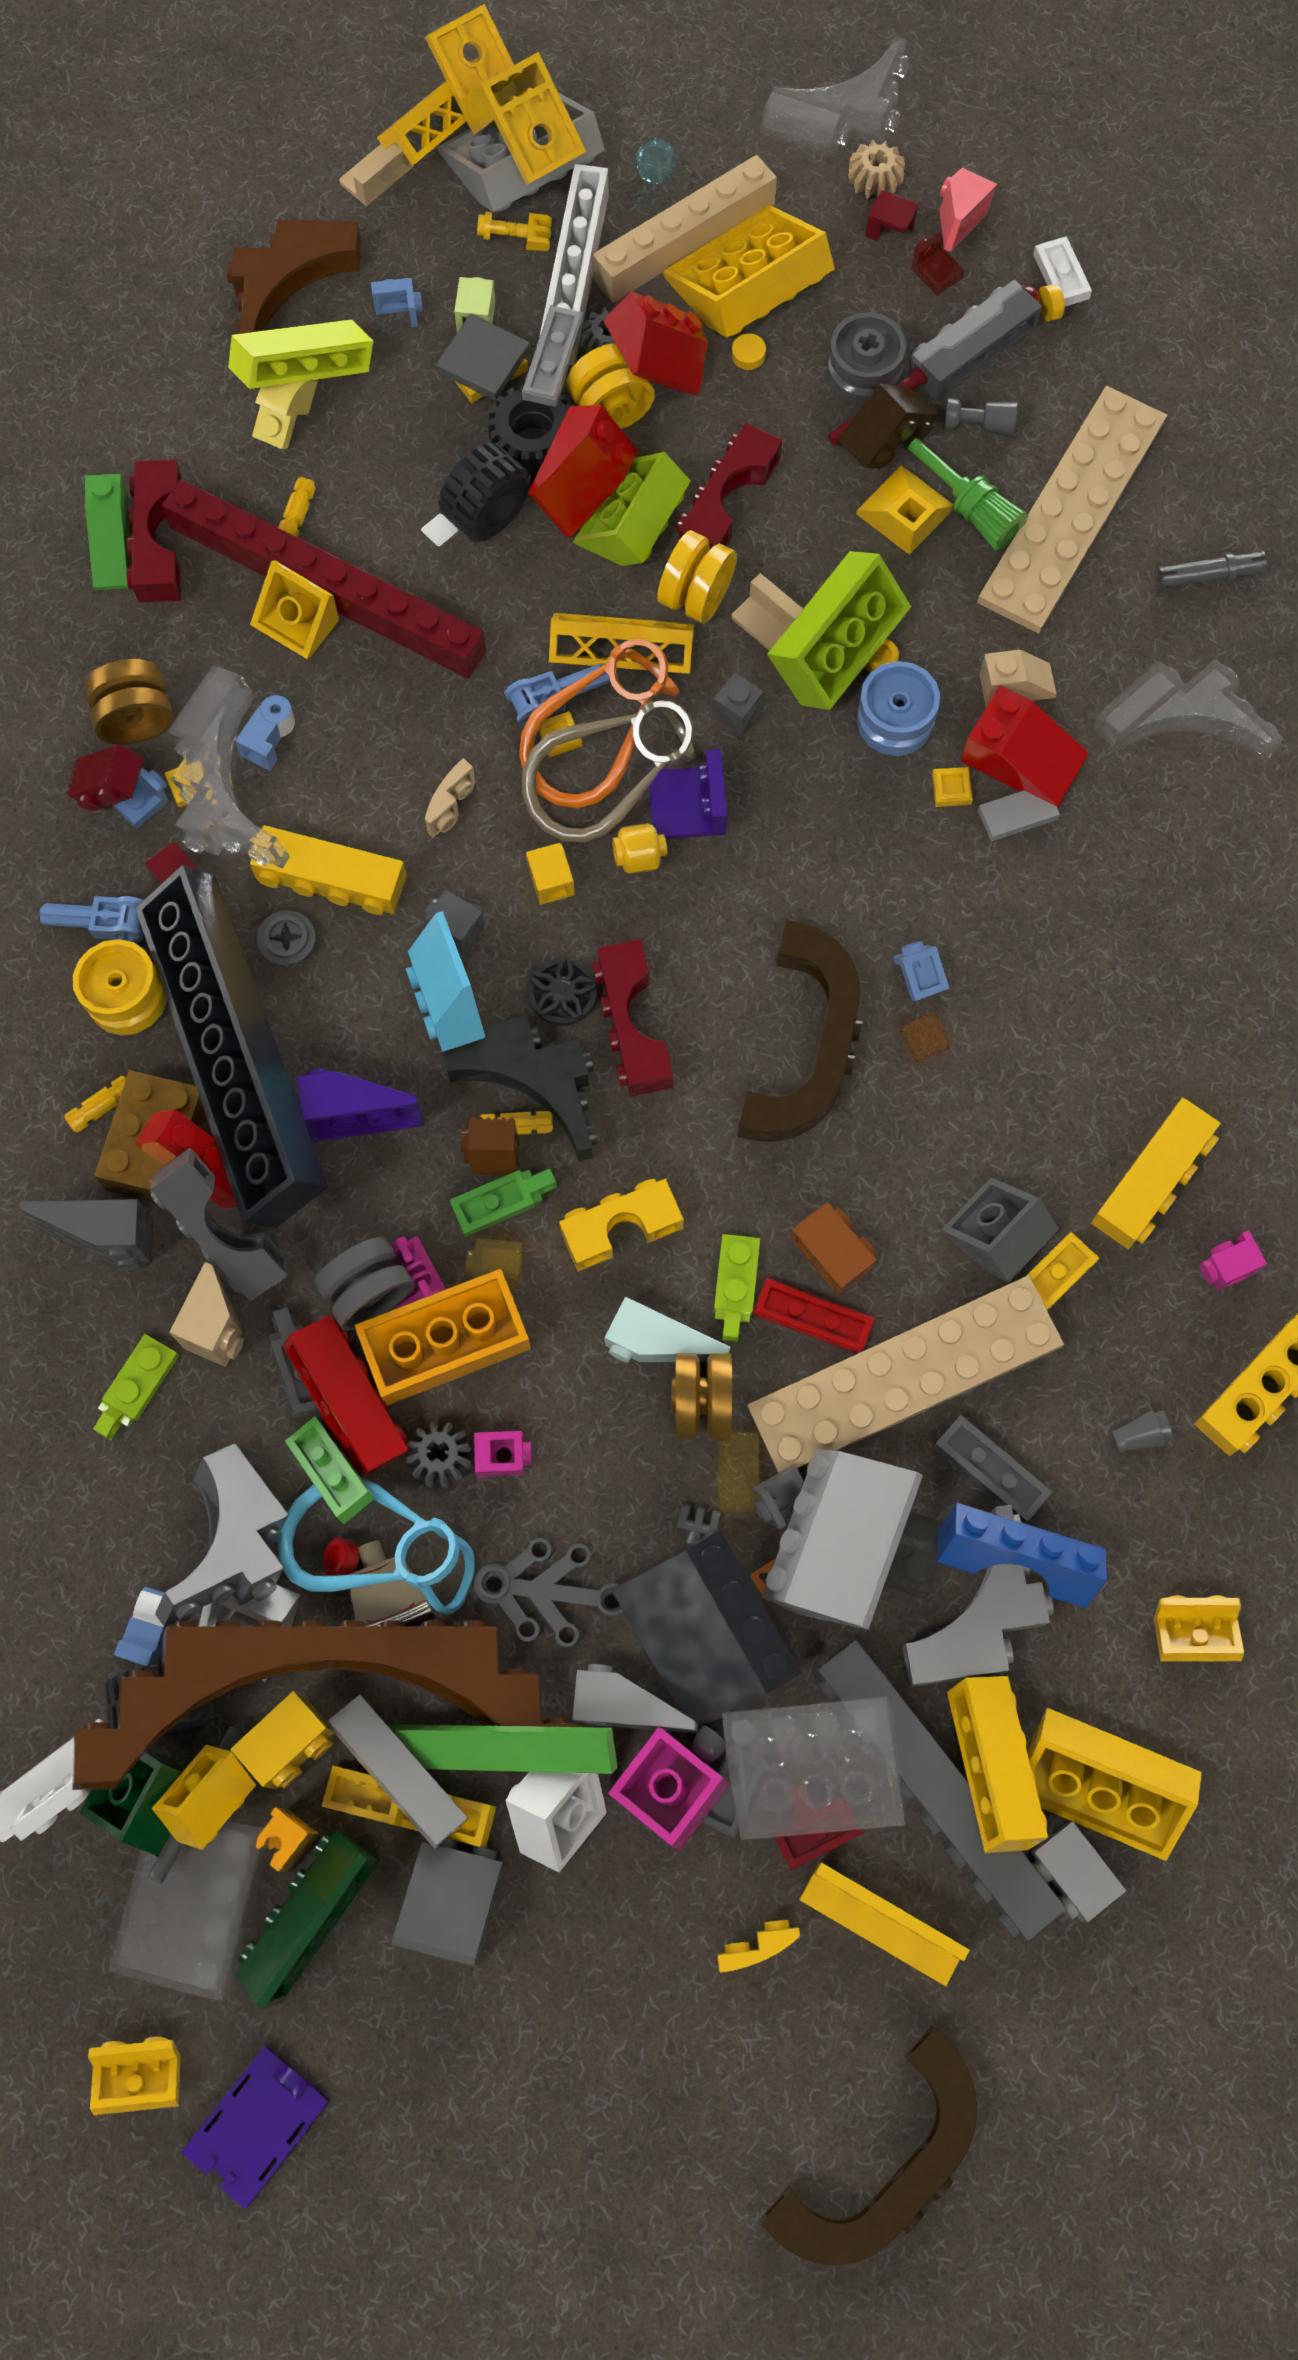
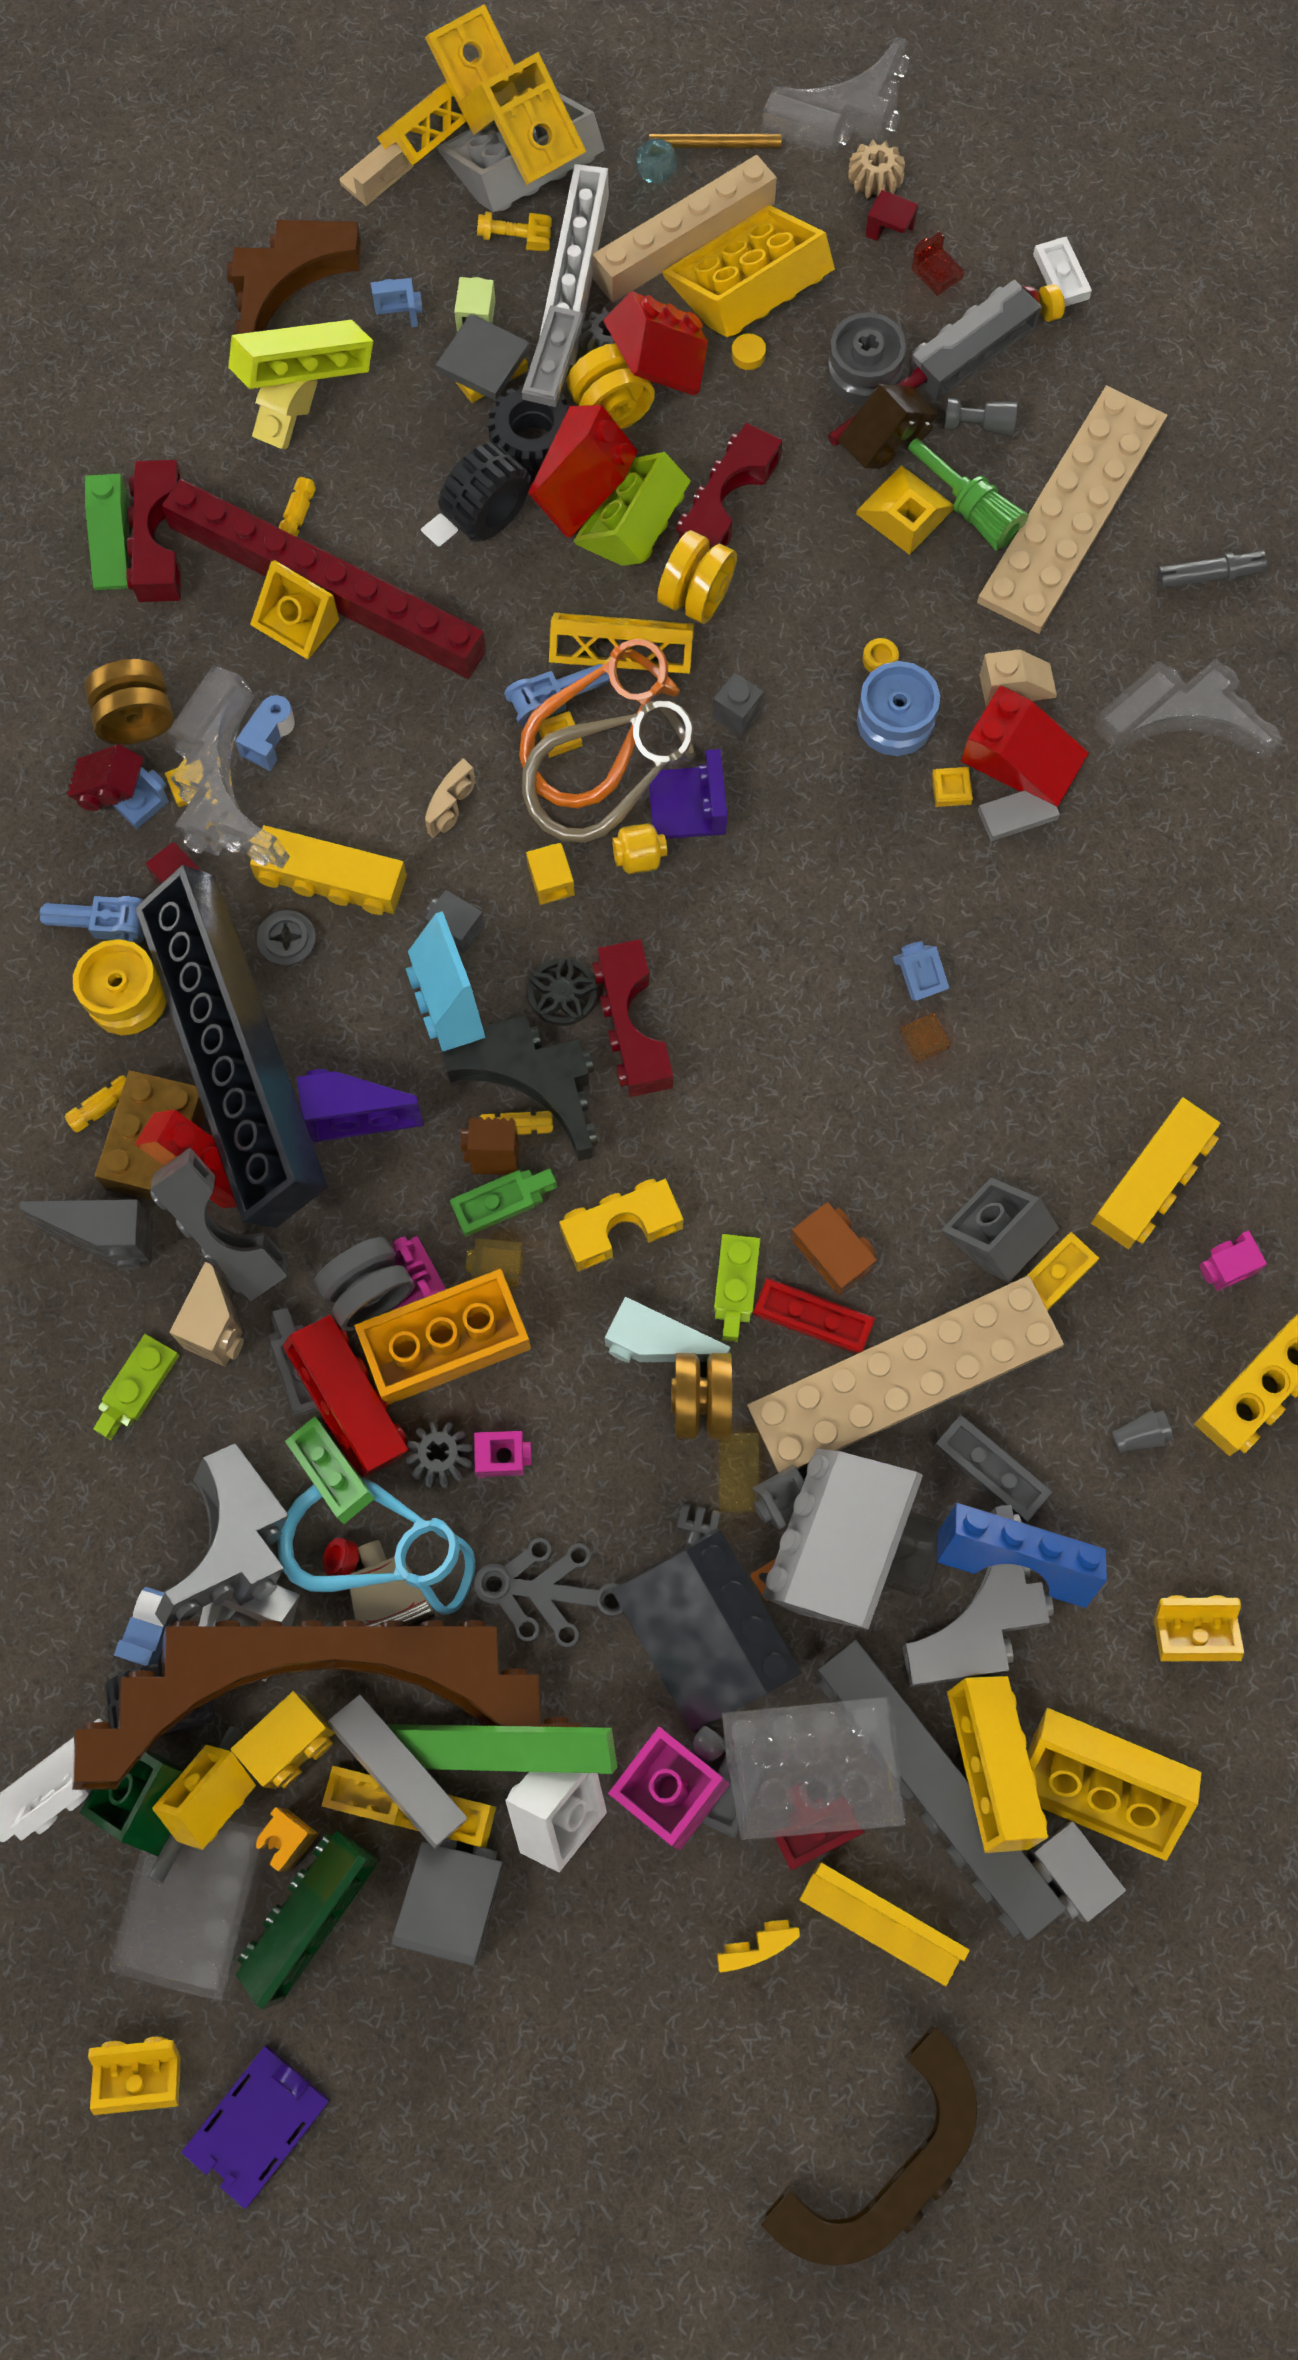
(614, 1701): light grey slope -> none
(721, 140): none -> pearl gold bar
(766, 612): tan panel -> none
(825, 959): dark brown arch -> none
(839, 630): lime brick -> none
(963, 205): coral slope -> none

